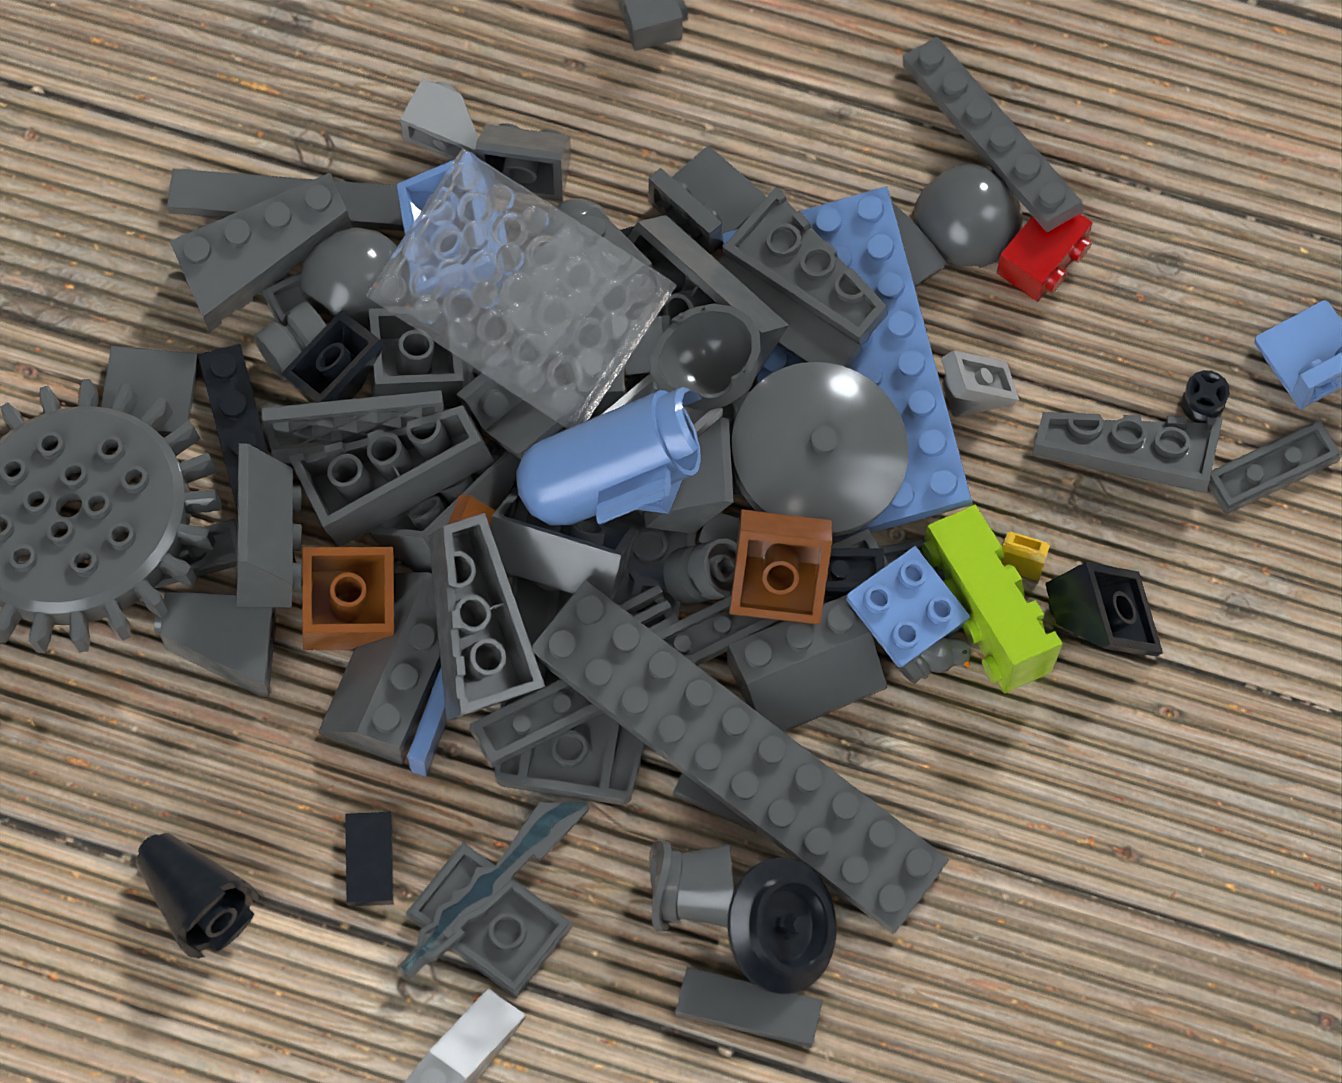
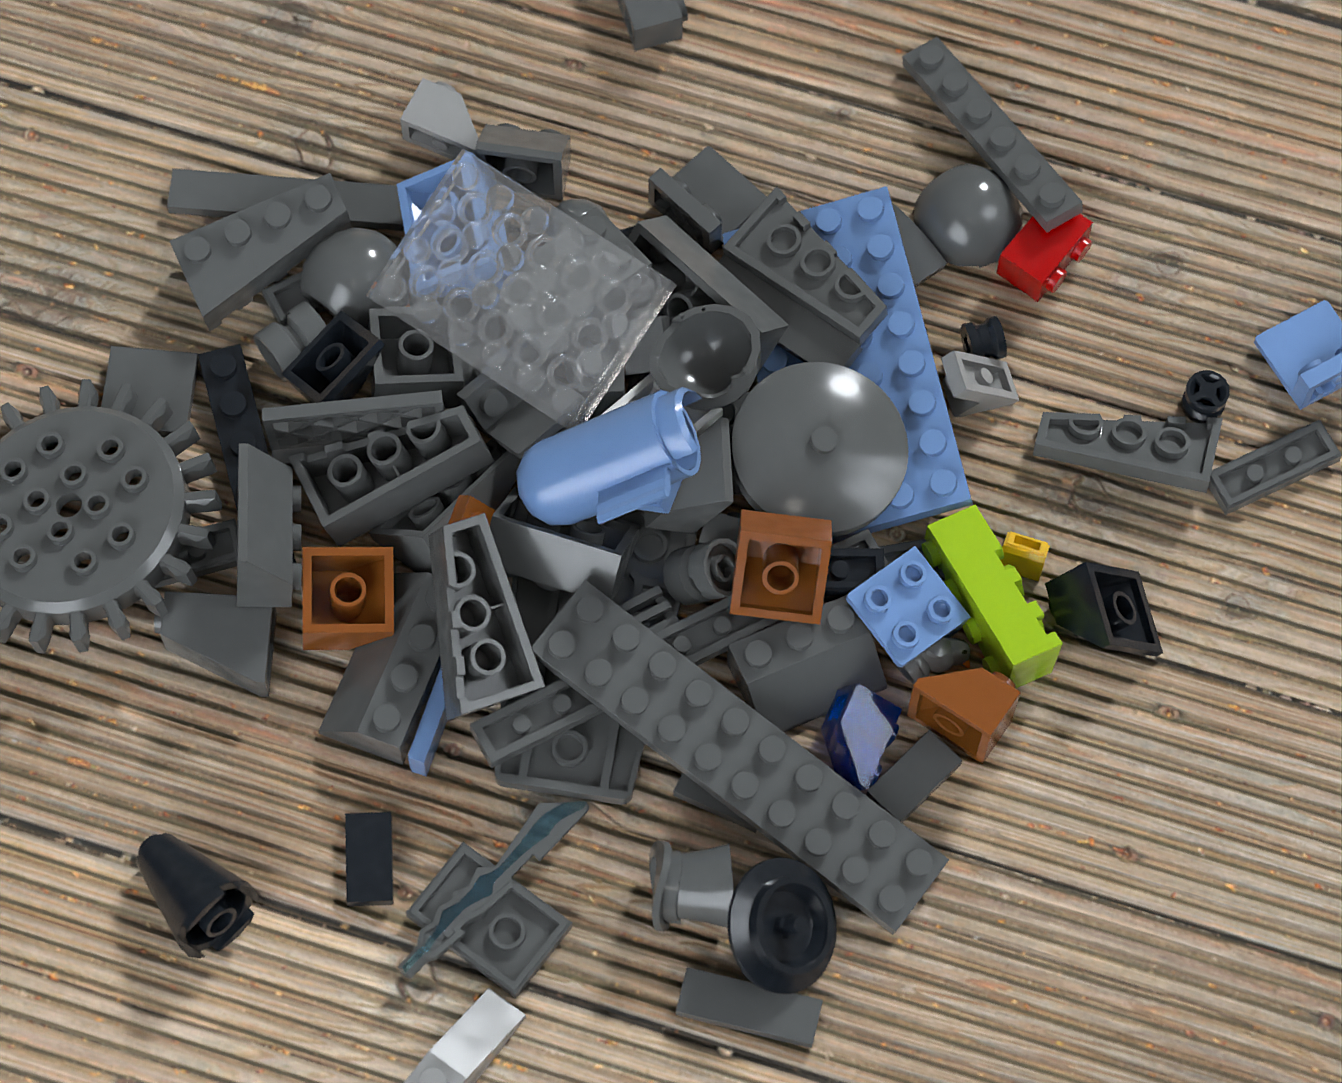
(858, 732): none -> clear blue slope
(914, 776): none -> dark grey tile
(965, 708): none -> dark orange slope
(984, 339): none -> black wheel

